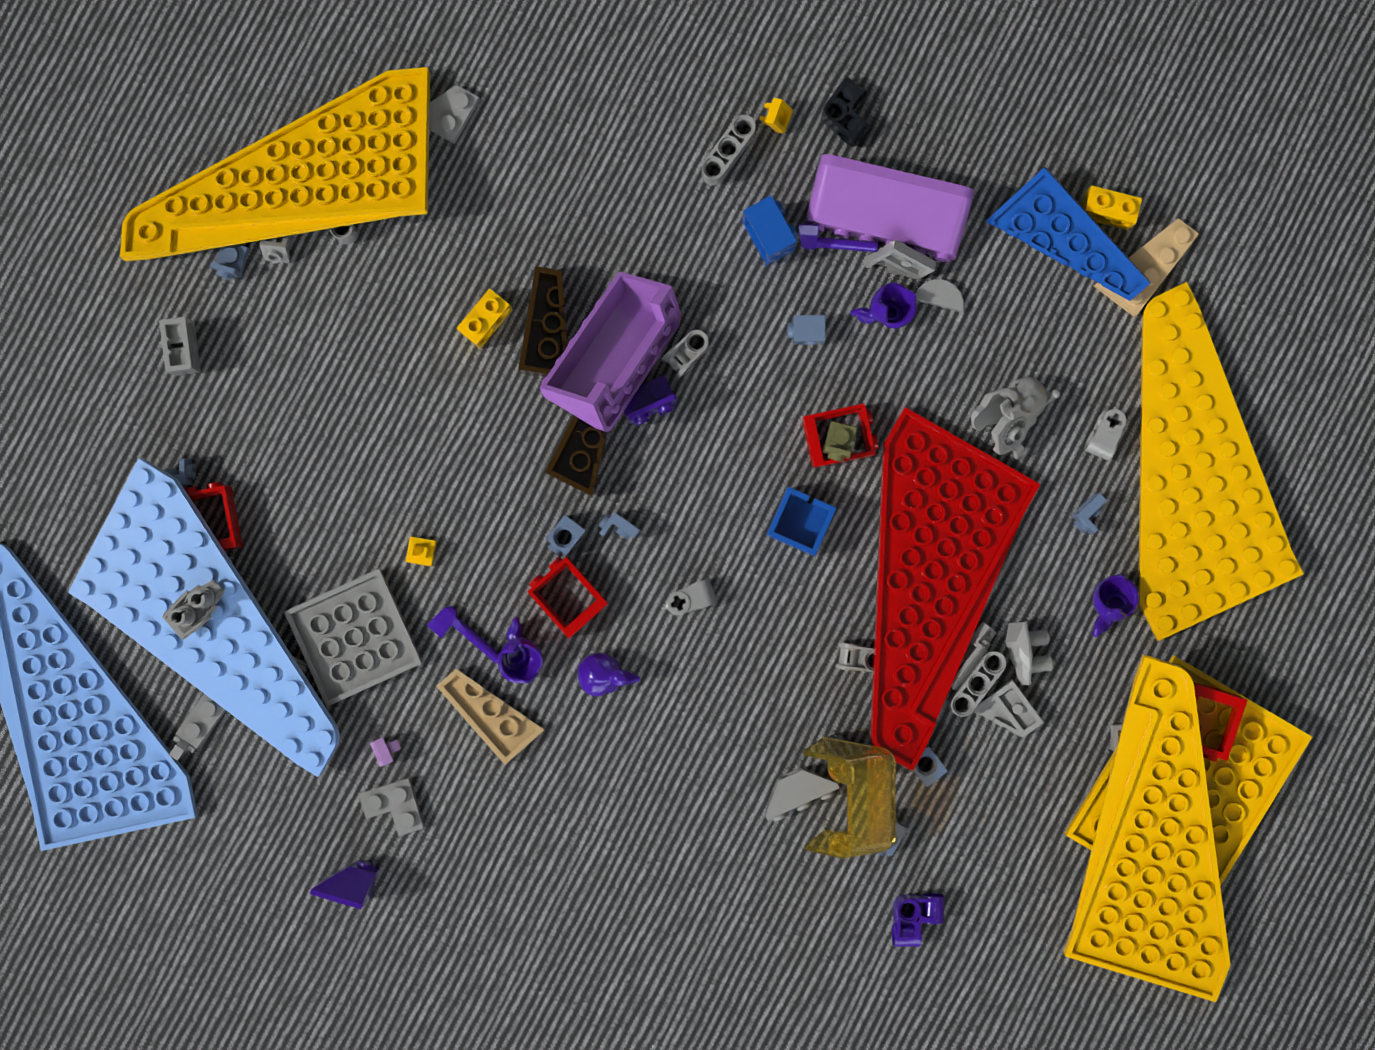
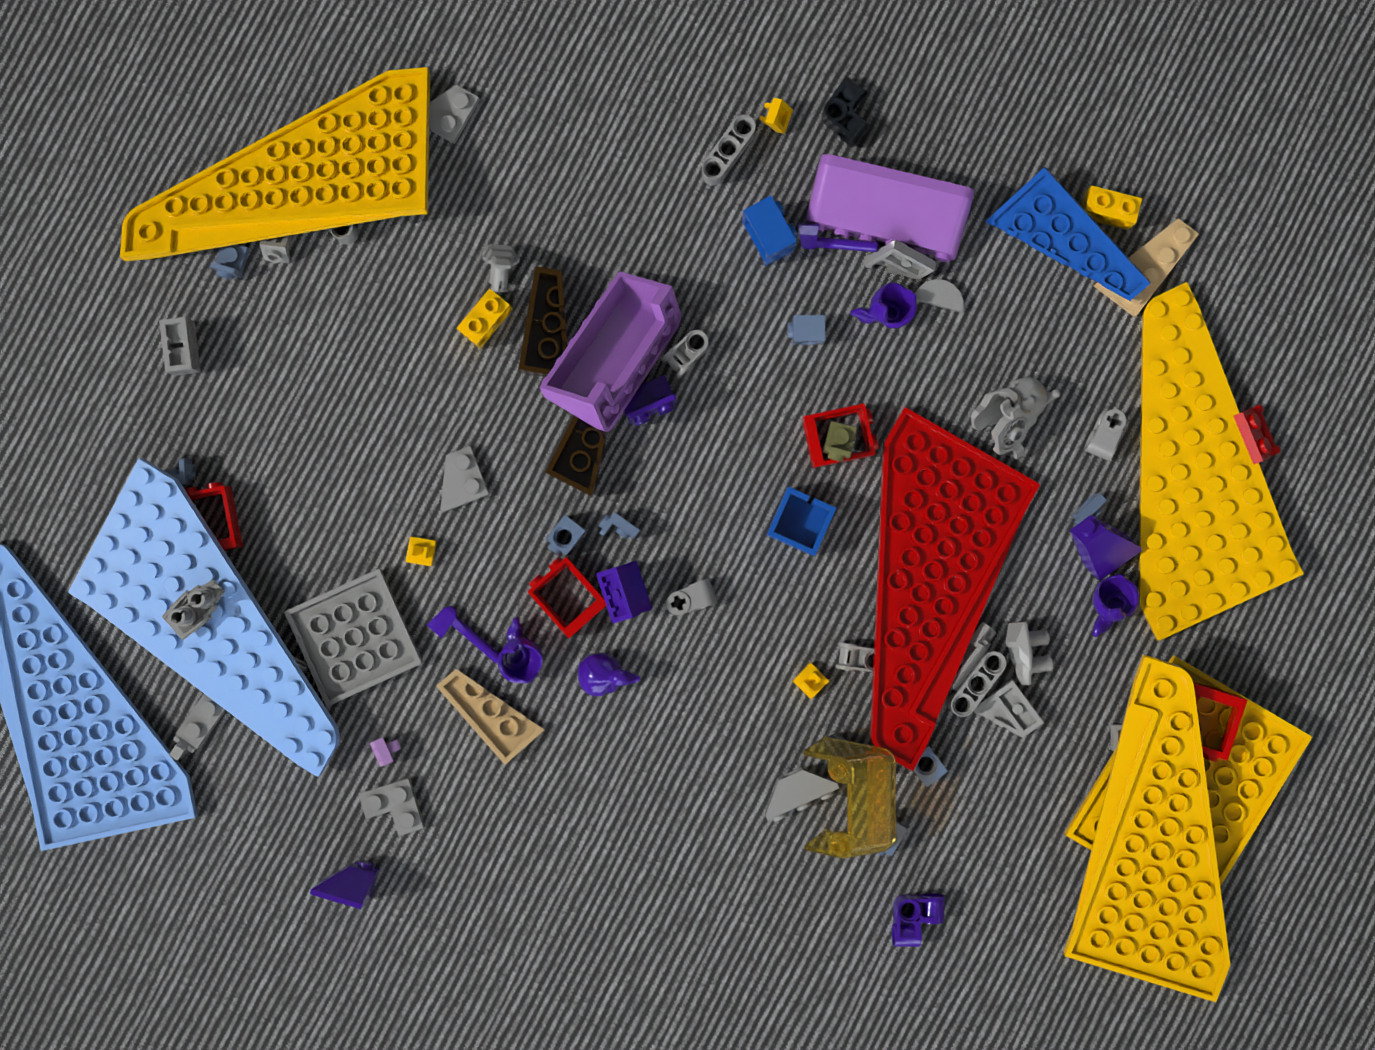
(462, 480): none -> light grey wing
(501, 260): none -> light grey connector
(624, 591): none -> dark purple bracket
(810, 680): none -> yellow tile
(1102, 546): none -> dark purple slope
(1256, 434): none -> red plate

